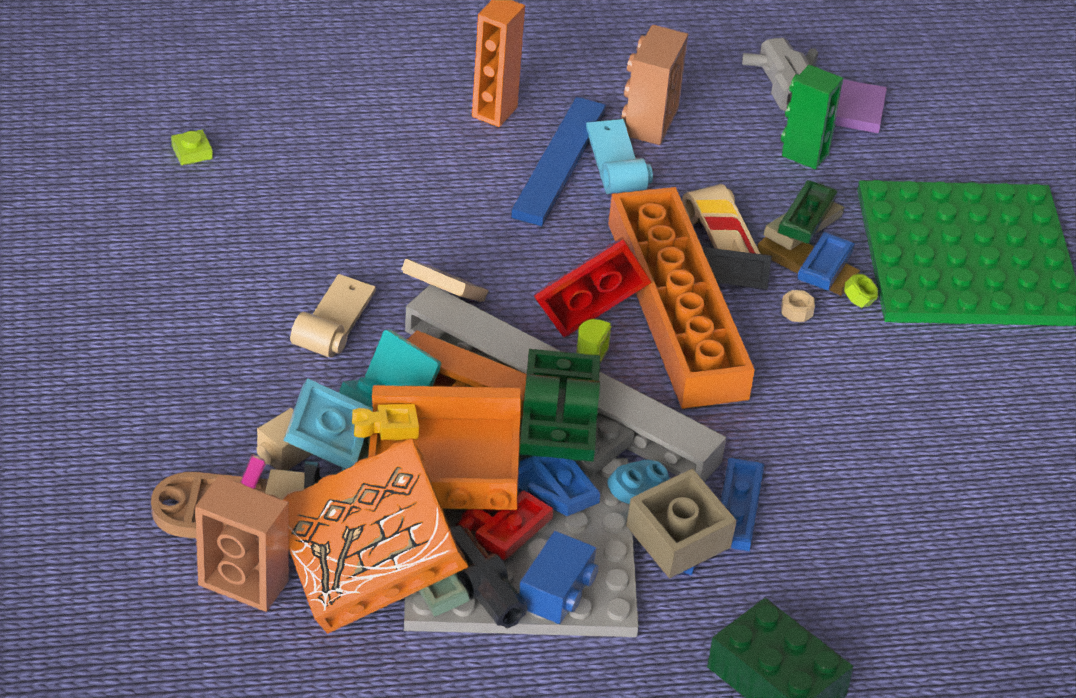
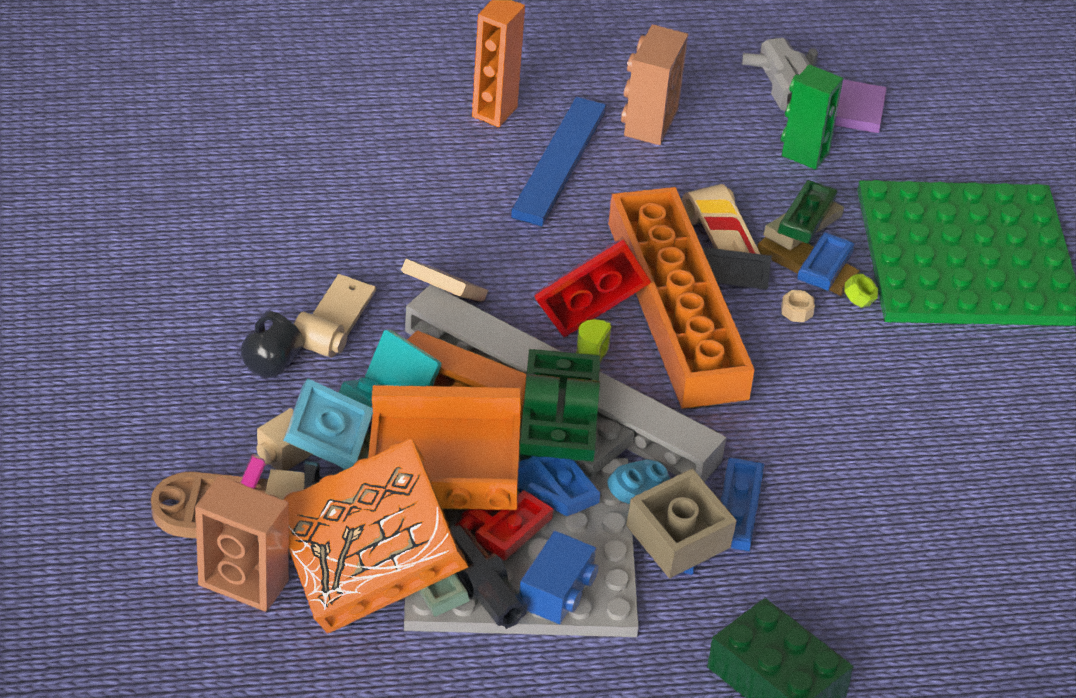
(191, 147): lime plate -> none
(272, 350): none -> black helmet
(390, 420): yellow plate -> none
(616, 158): medium azure door -> none

